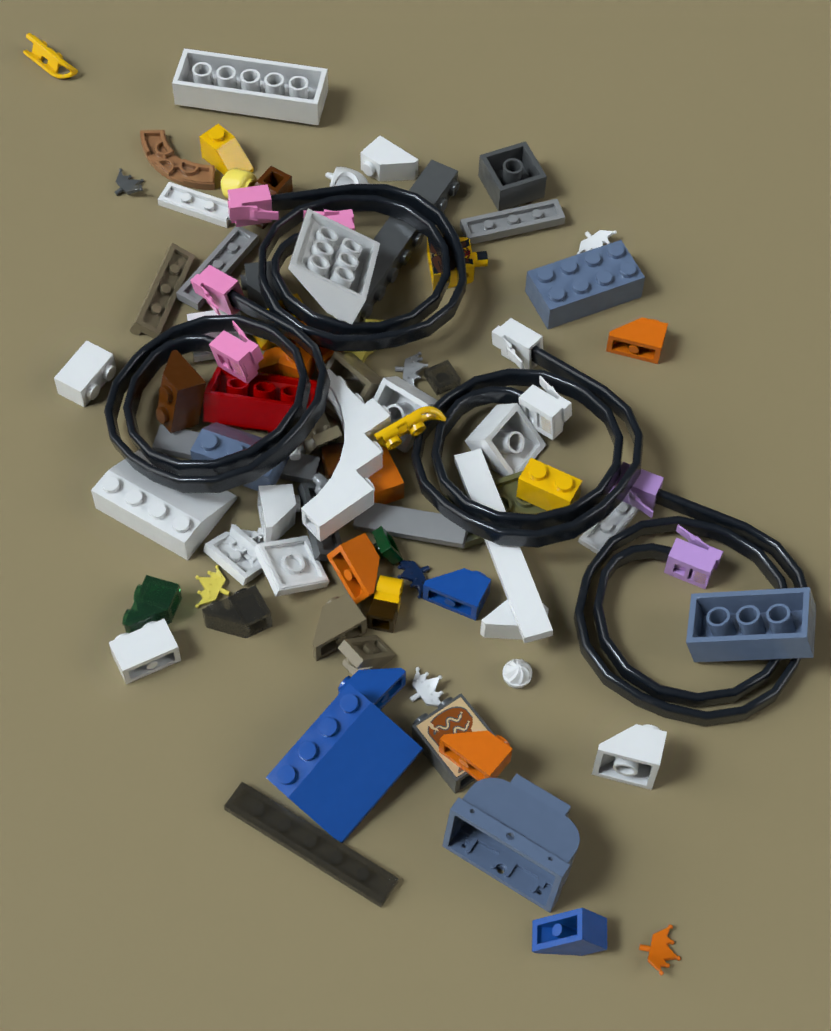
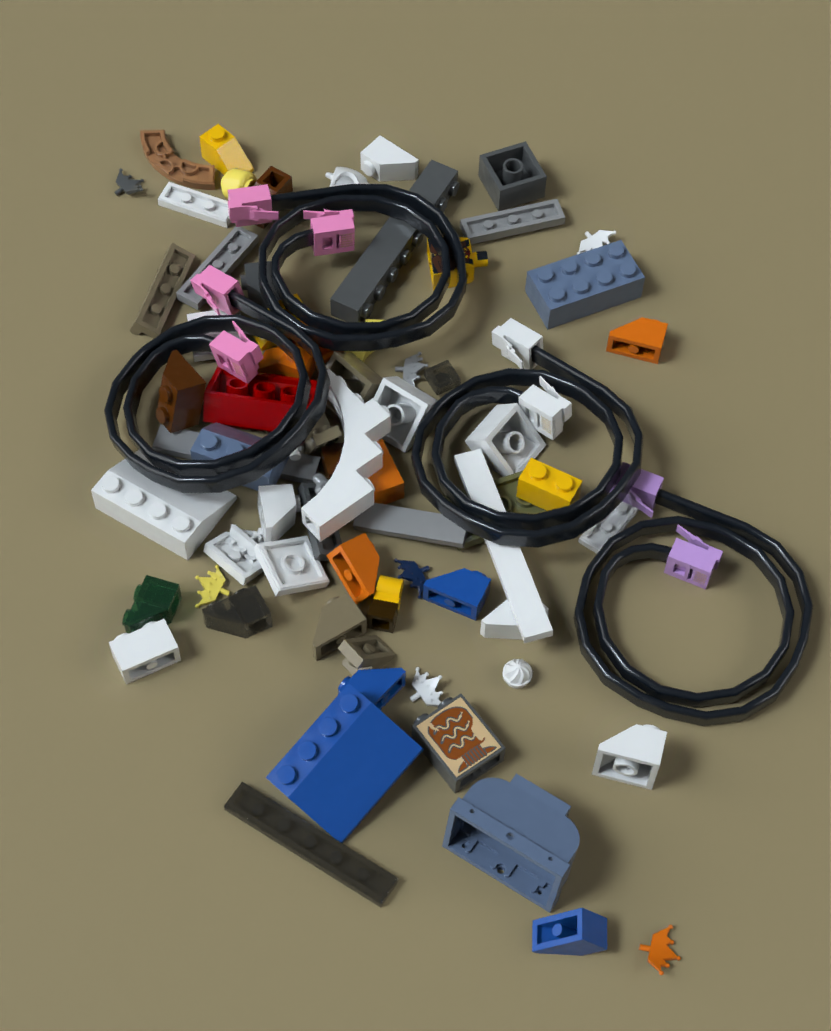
(55, 59): yellow piece -> none
(85, 374): white brick -> none
(250, 86): white brick -> none
(334, 265): white slope -> none
(386, 546): dark green plate -> none
(410, 424): yellow piece -> none
(477, 752): orange slope -> none
(752, 625): sand blue brick -> none

